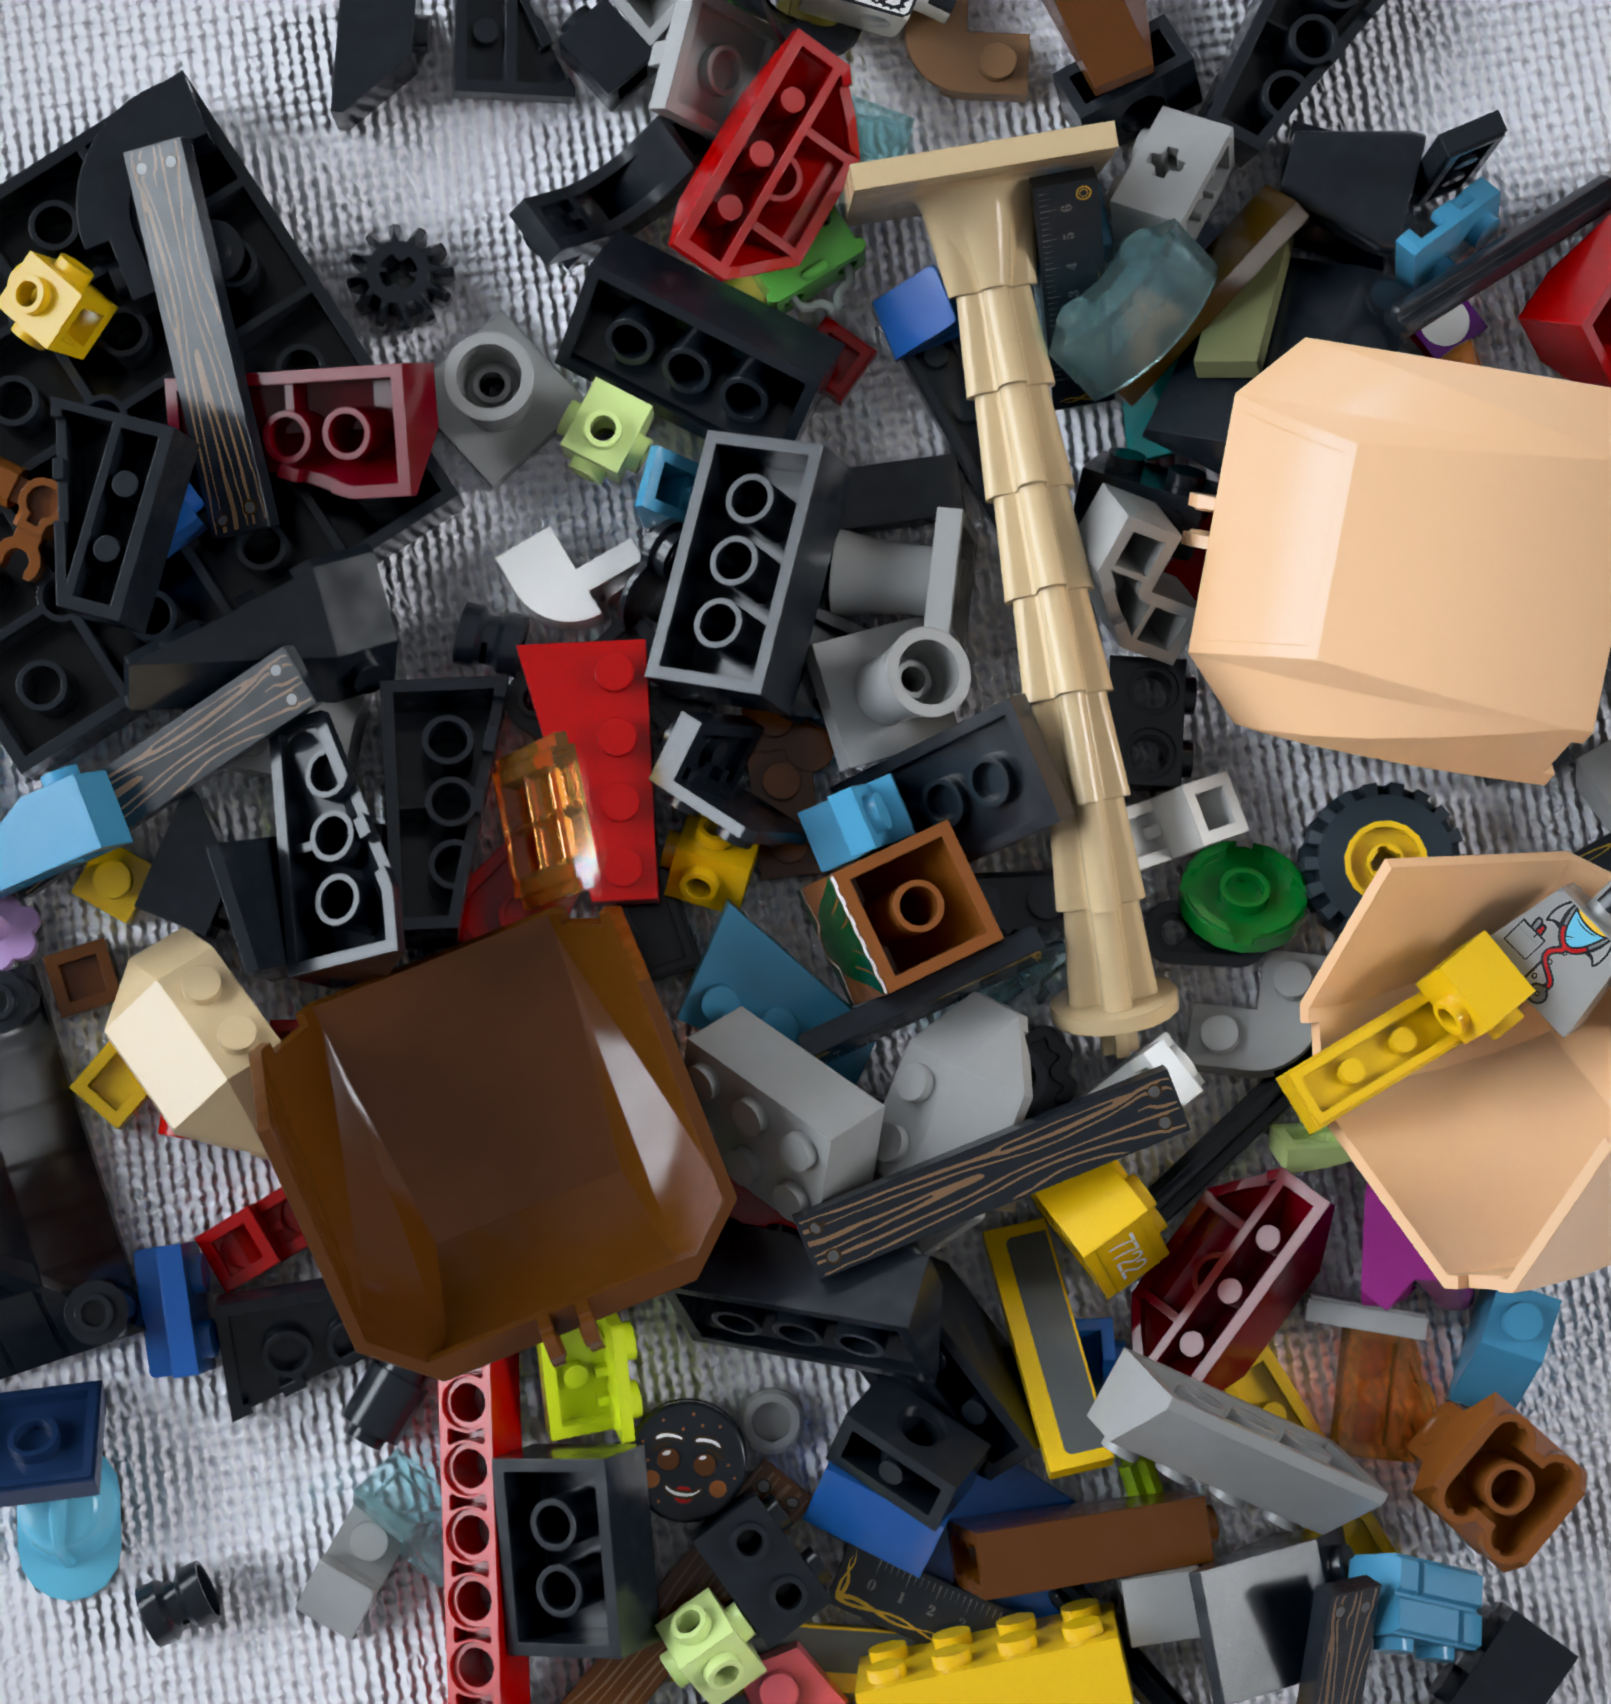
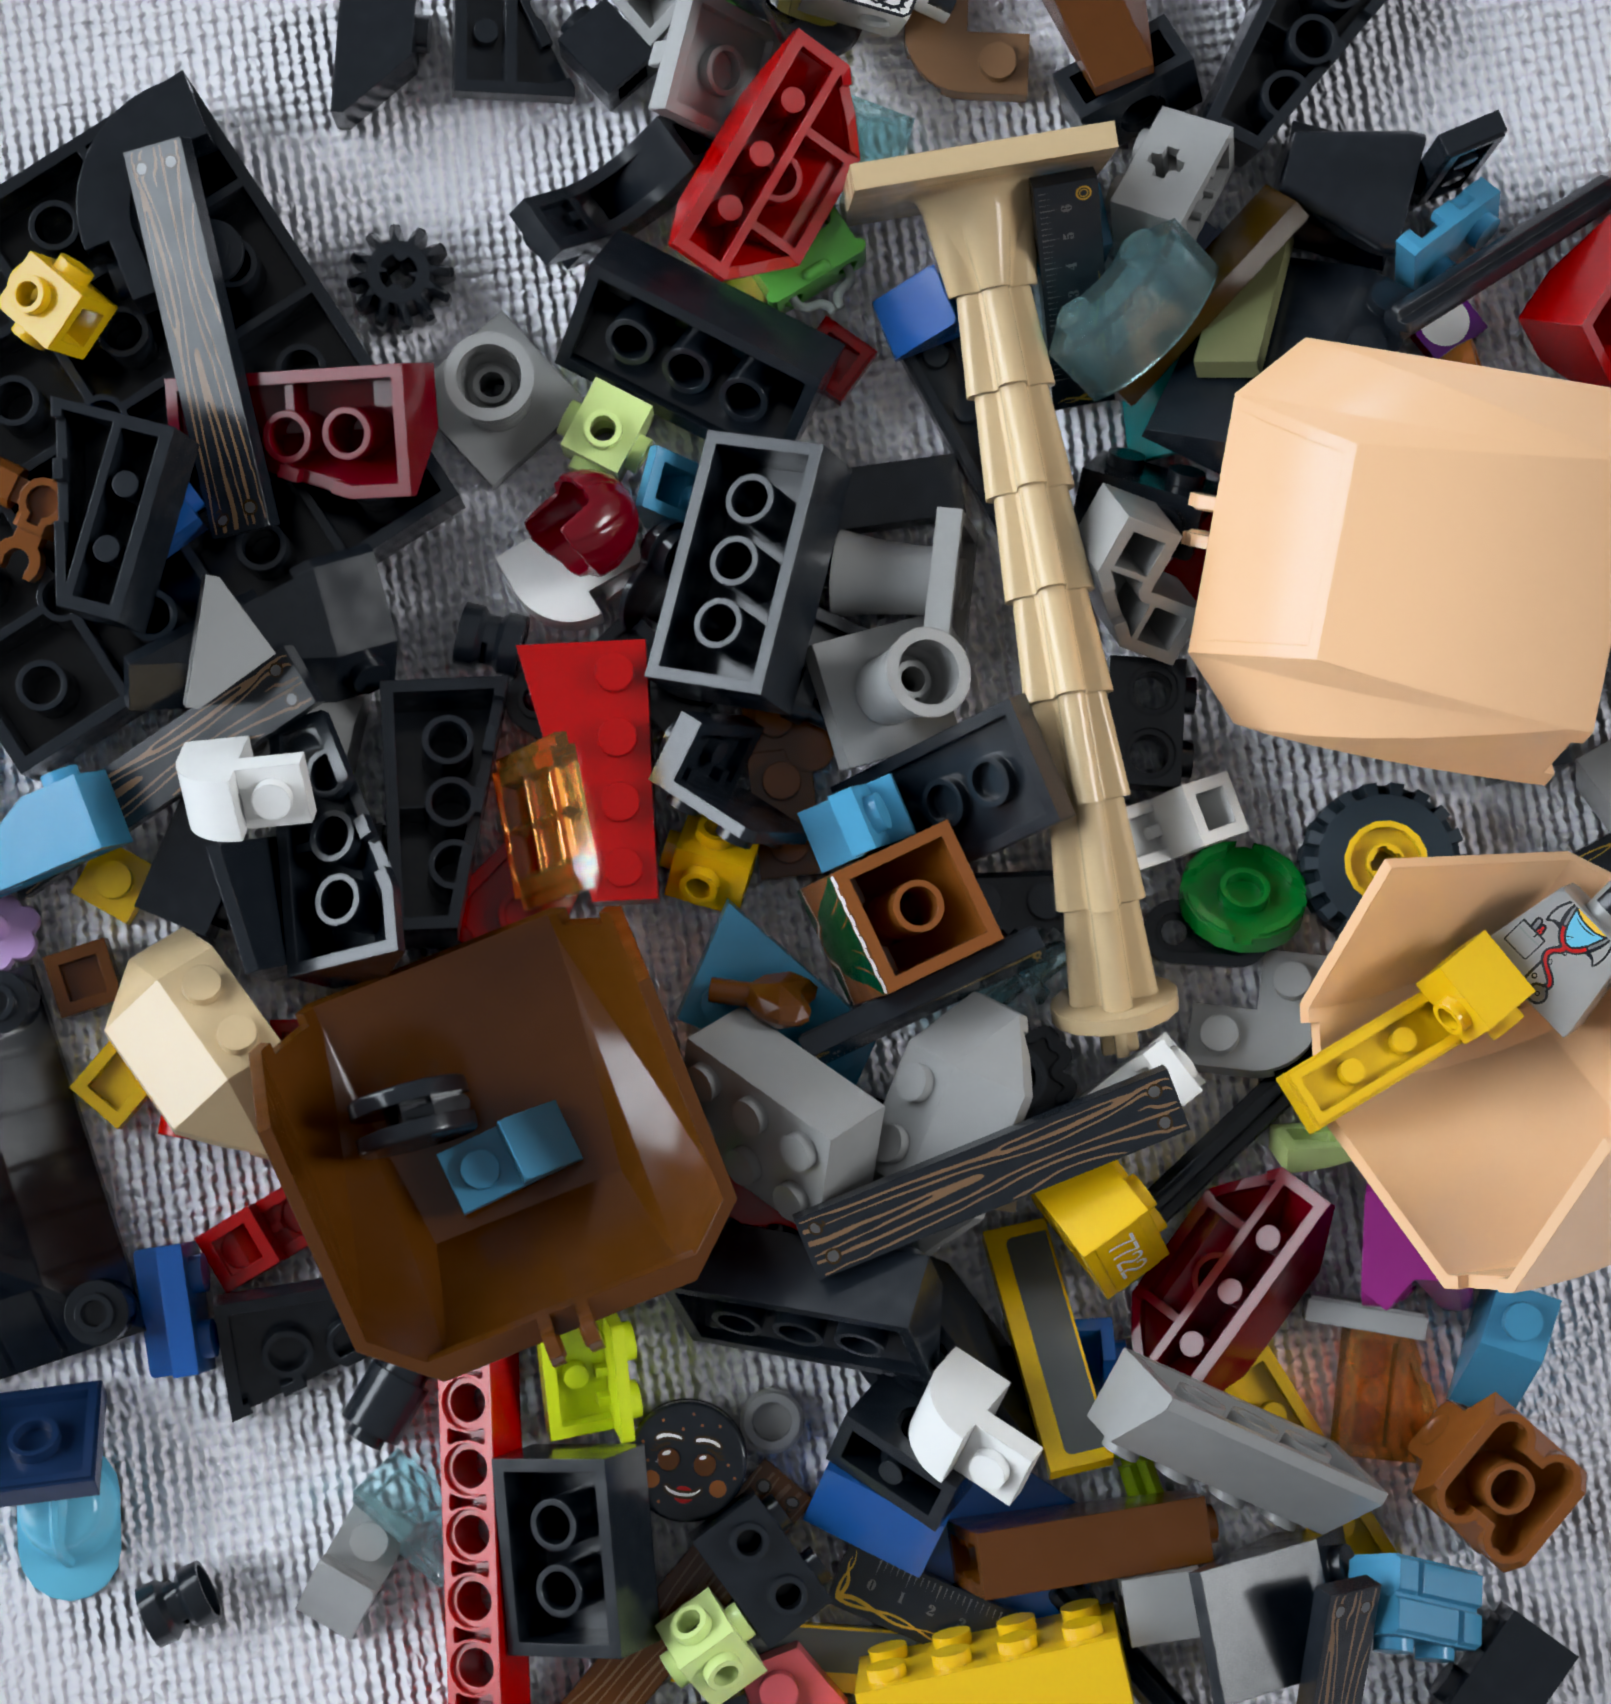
(223, 644): none -> light grey slope
(234, 791): none -> white brick
(416, 1115): none -> black head
(509, 1156): none -> dark azure slope
(586, 522): none -> dark red hair
(662, 932): black tile -> none
(774, 998): none -> reddish brown rock
(960, 1431): none -> white brick

